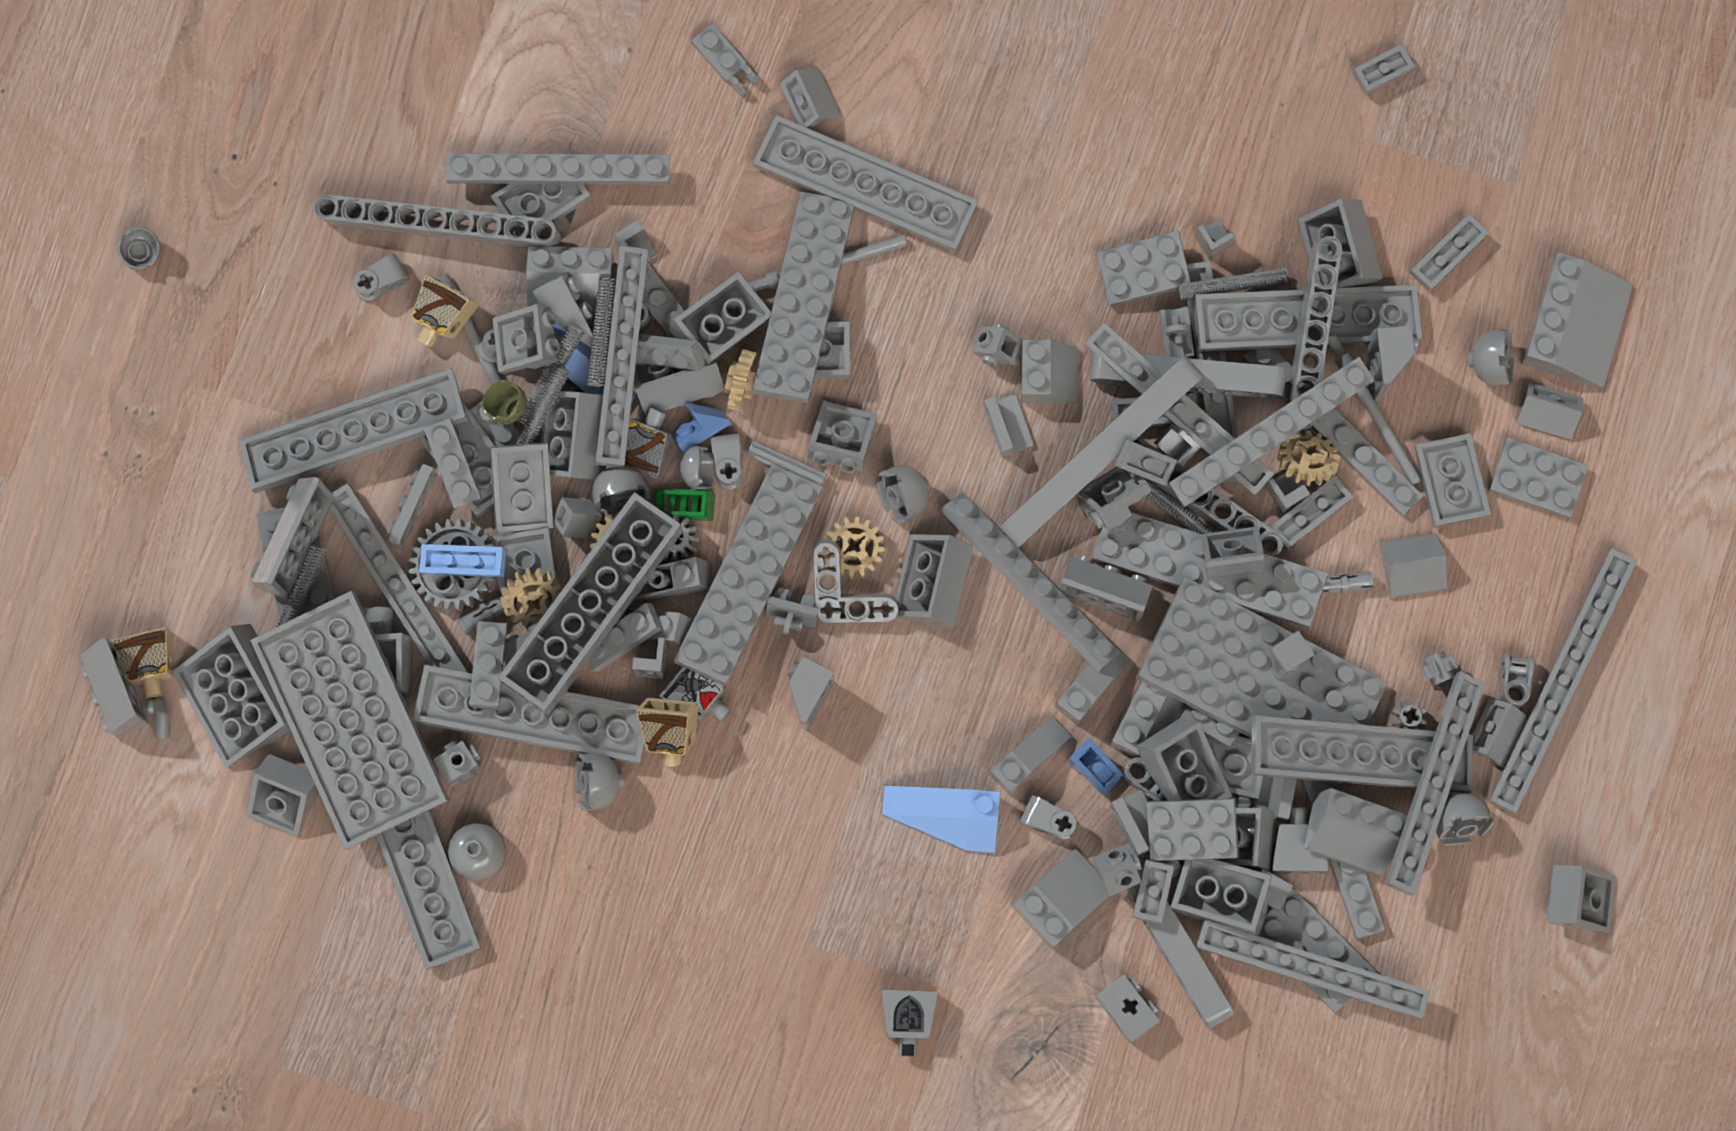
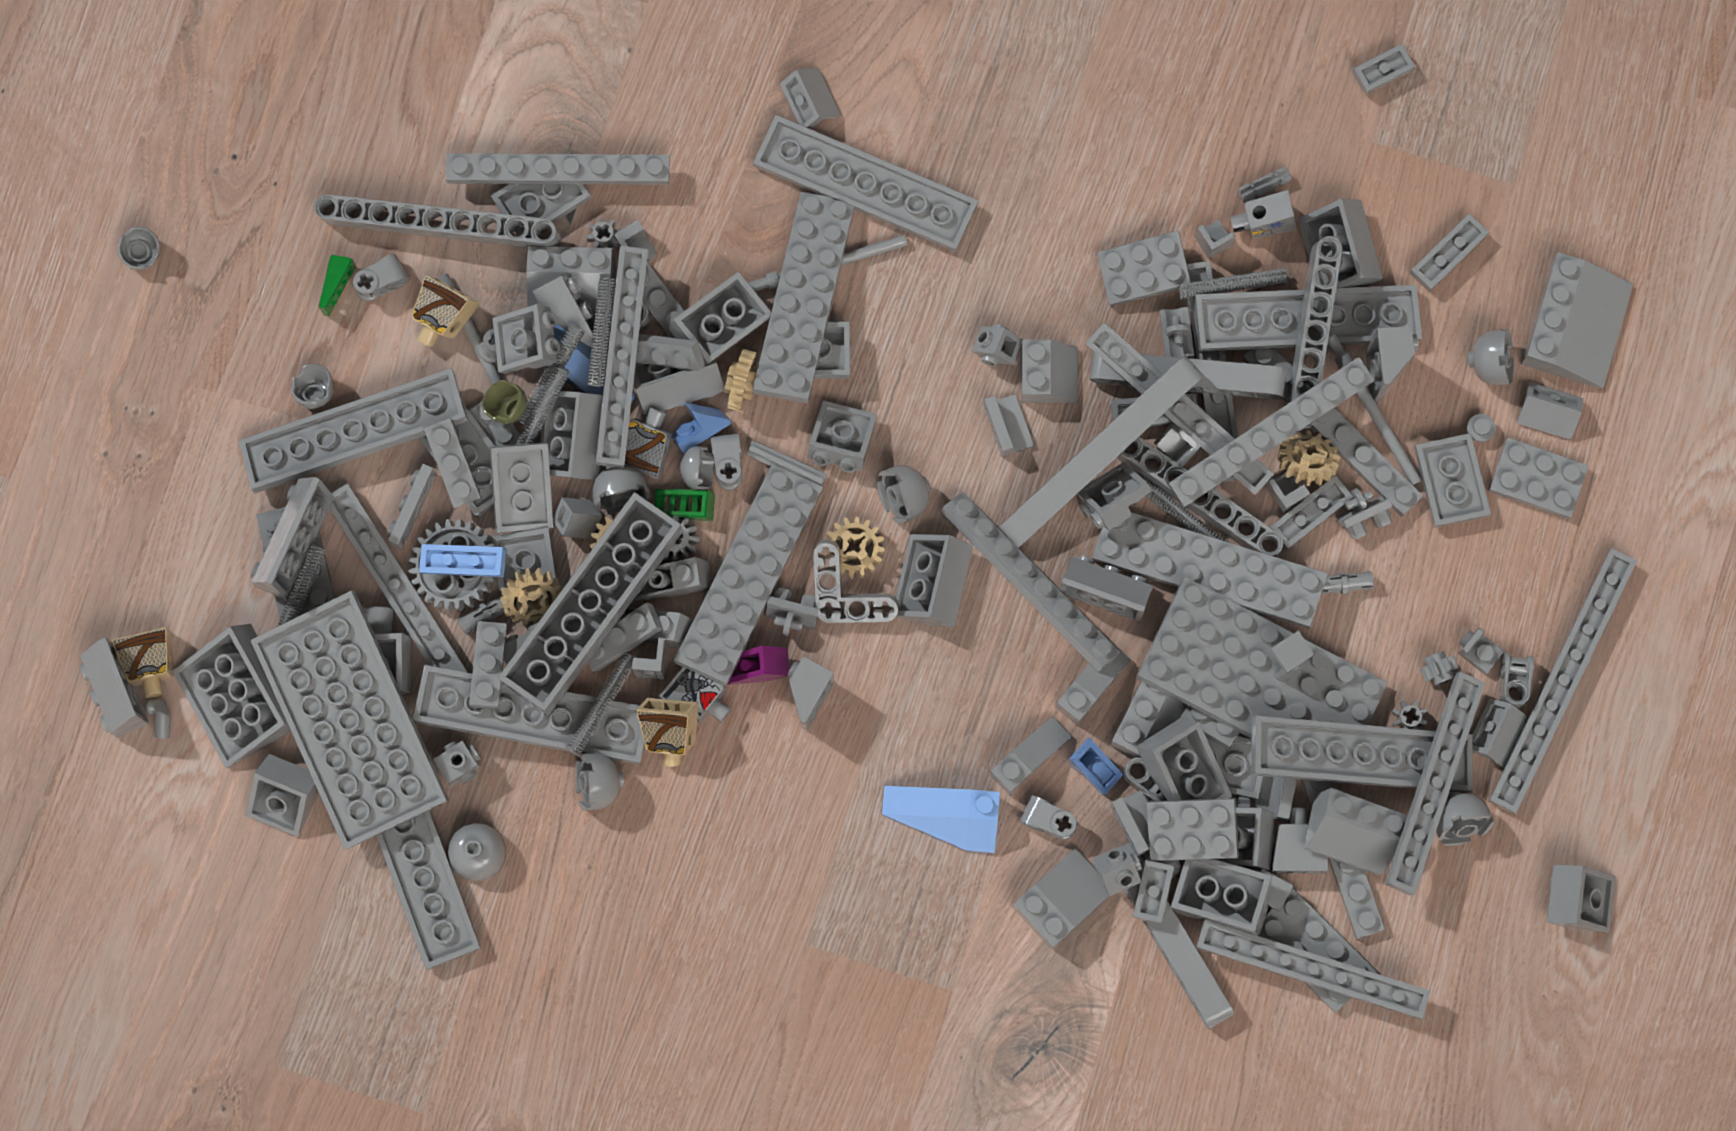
(313, 386): none -> light grey hair
(336, 278): none -> green slope
(600, 704): none -> light grey axle
(603, 228): none -> light grey gear
(723, 58): light grey hinge -> none
(761, 665): none -> magenta slope
(908, 1017): torso -> none
(1112, 1002): light grey brick -> none
(1146, 462): light grey plate -> none
(1232, 552): light grey slope -> none
(1264, 184): none -> light grey axle
(1276, 215): none -> light grey torso
(1376, 509): none -> light grey hips
(1414, 565): light grey slope -> none
(1480, 651): none -> light grey bracket
(1481, 427): none -> light grey plate

